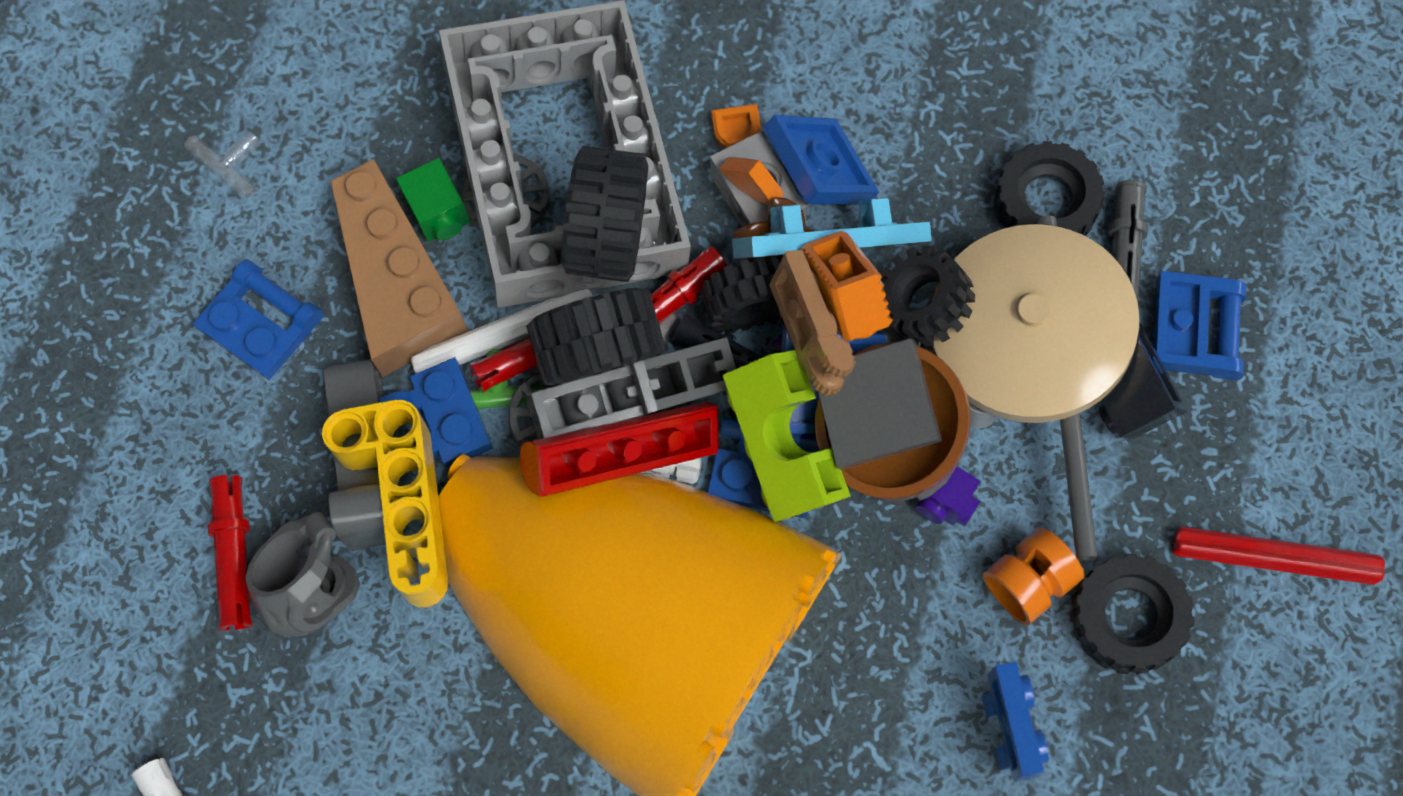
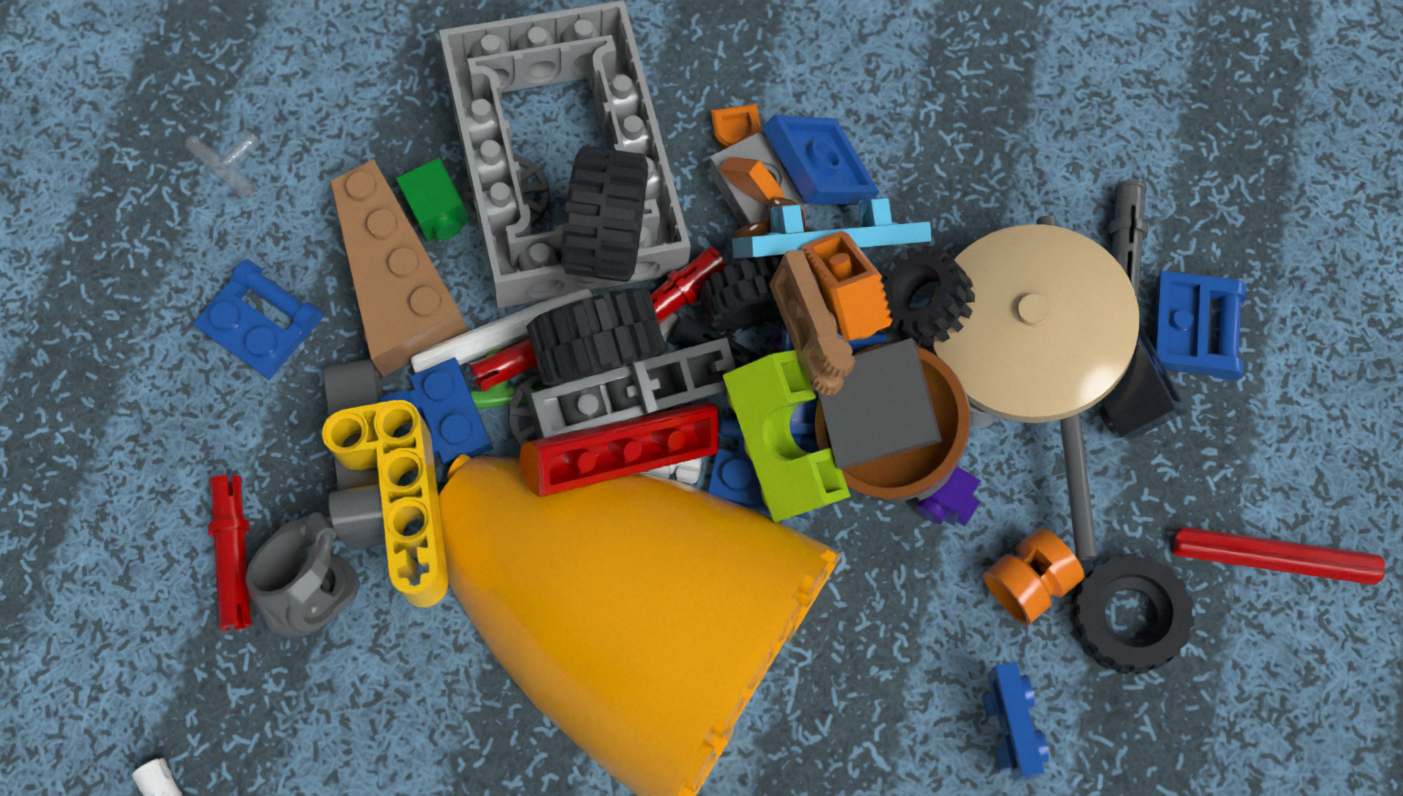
(1054, 161): black tyre -> none

